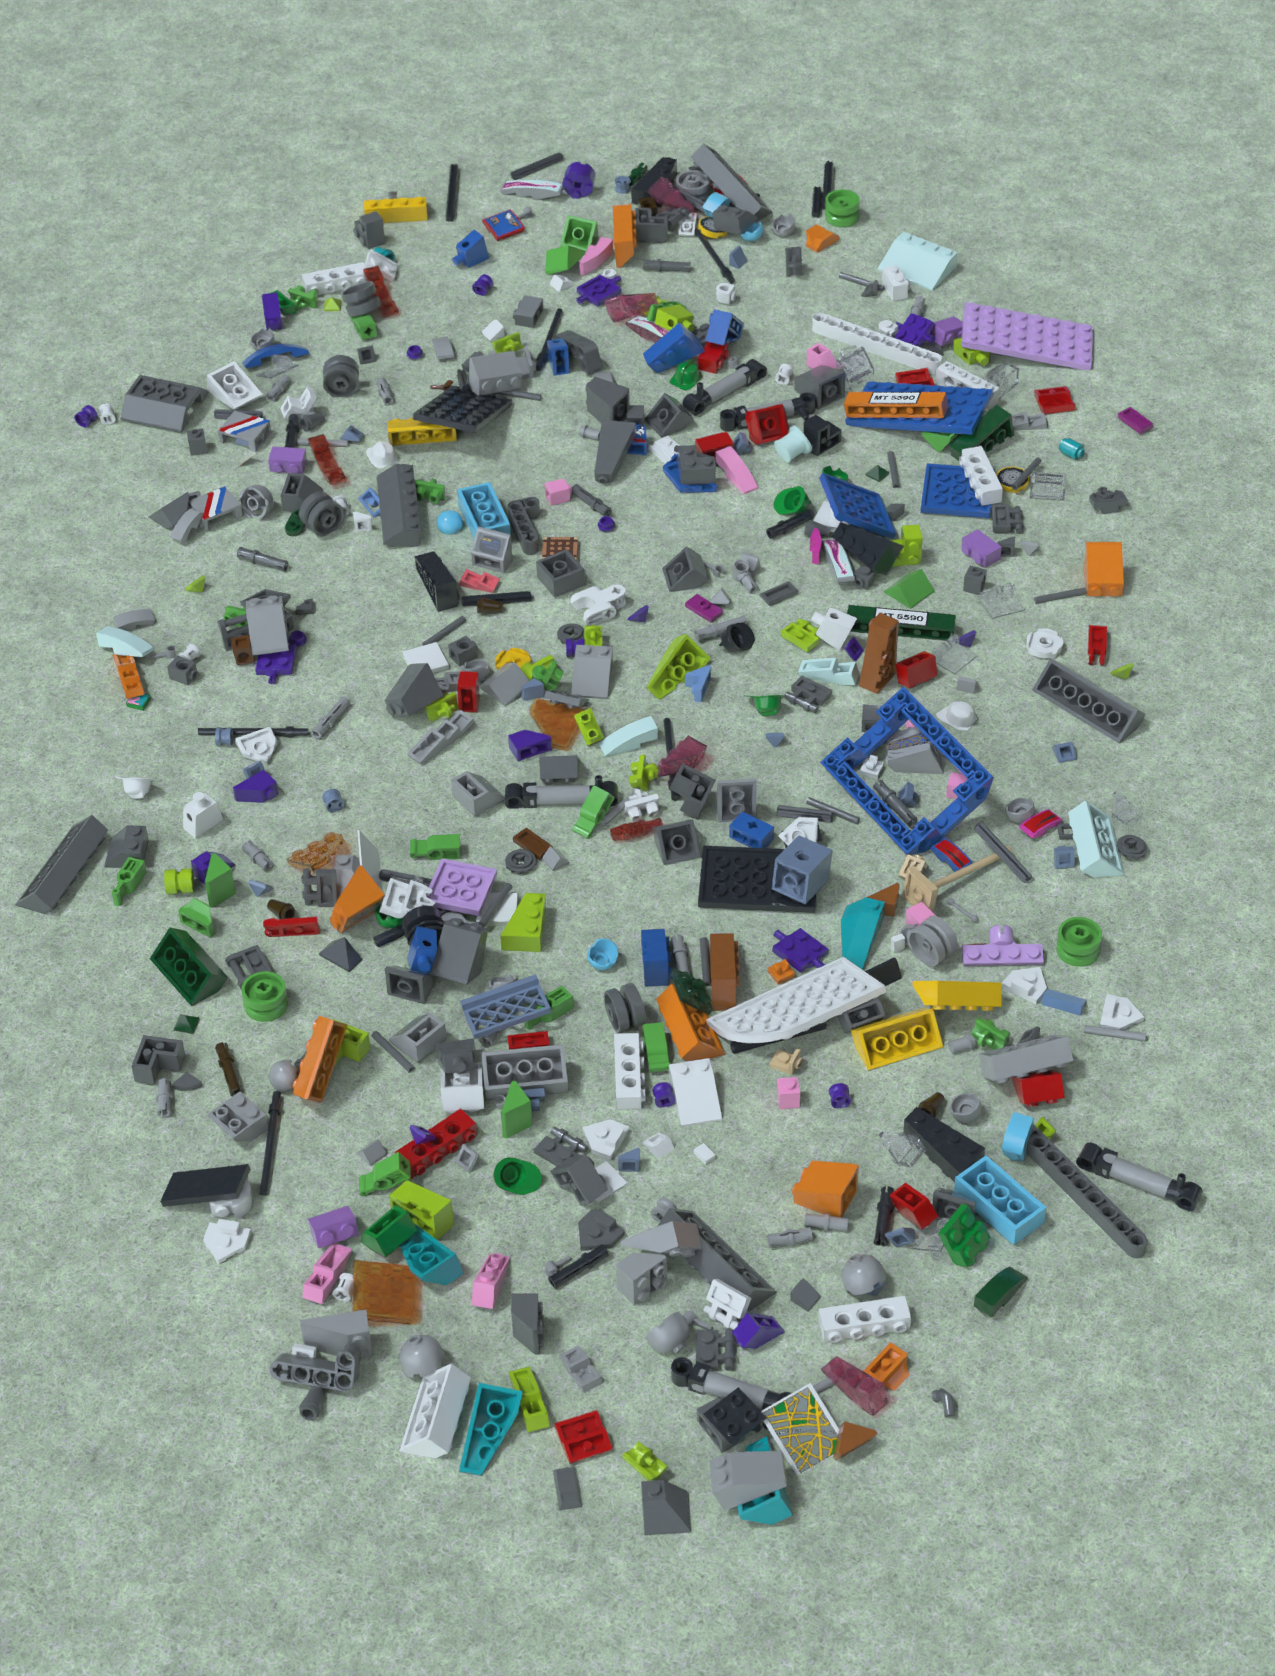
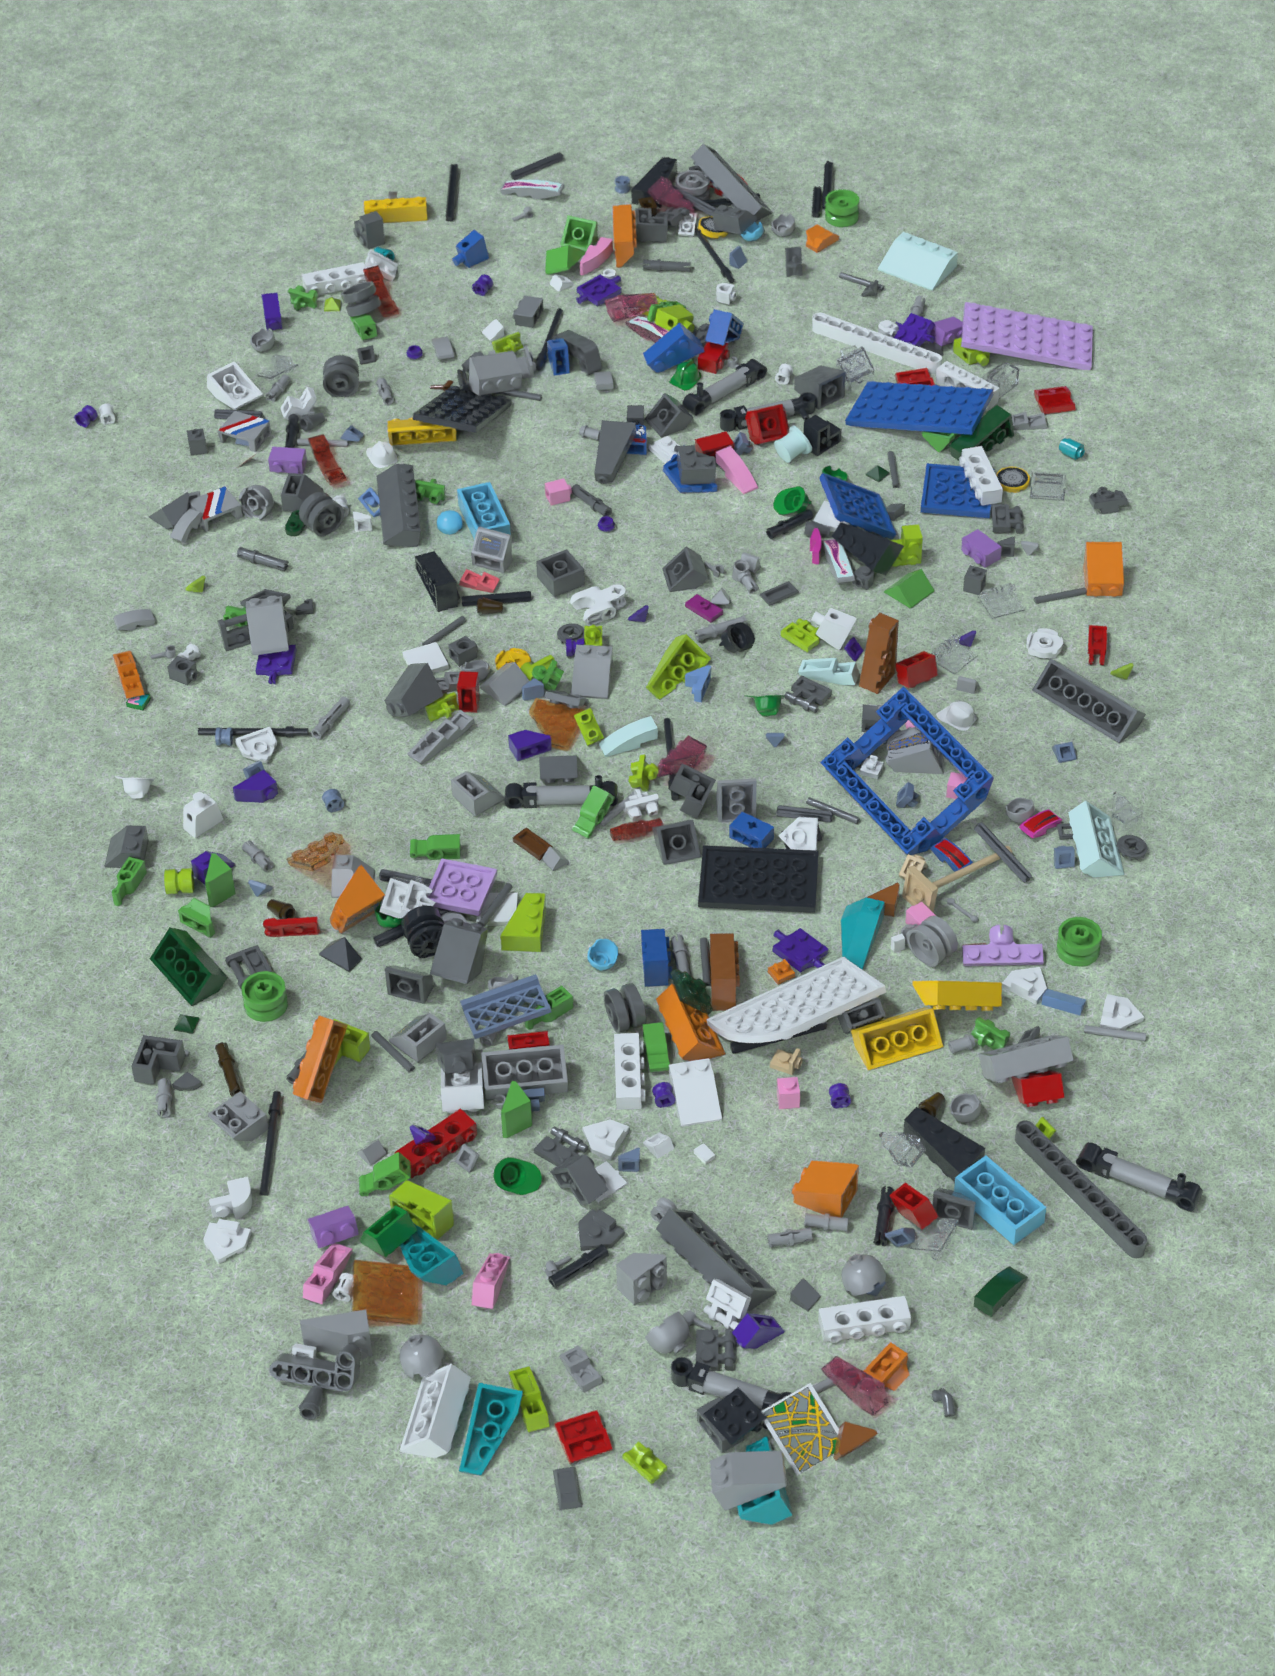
(63, 866): dark grey slope -> none
(123, 642): light aqua slope -> none
(160, 403): dark grey slope -> none
(205, 1185): black tile -> none
(242, 650): reddish brown brick -> none
(255, 358): blue slope -> none
(283, 1075): light grey hair -> none
(285, 304): green slope -> none
(297, 637): dark purple plate -> none
(326, 887): dark grey plate -> none
(369, 858): white window -> none
(421, 957): blue torso -> none
(503, 225): slope -> none
(519, 516): dark grey beam -> none
(519, 855): dark grey gear -> none
(528, 1320): dark grey slope -> none
(553, 545): tile -> none
(578, 180): dark purple brick -> none
(607, 400): dark grey slope -> none
(637, 173): dark green pin -> none
(664, 1508): dark grey slope -> none
(670, 1238): light grey slope -> none
(714, 202): medium azure brick -> none
(802, 869): sand blue brick -> none
(820, 355): bright pink slope -> none
(886, 972): black slope -> none
(889, 796): dark grey pin -> none
(895, 283): white brick -> none
(896, 404): orange brick -> none
(911, 623): dark green brick -> none
(964, 1236): green plate -> none
(1017, 1136): medium azure brick -> none
(1026, 473): dark grey piece -> none
(1135, 420): magenta plate -> none

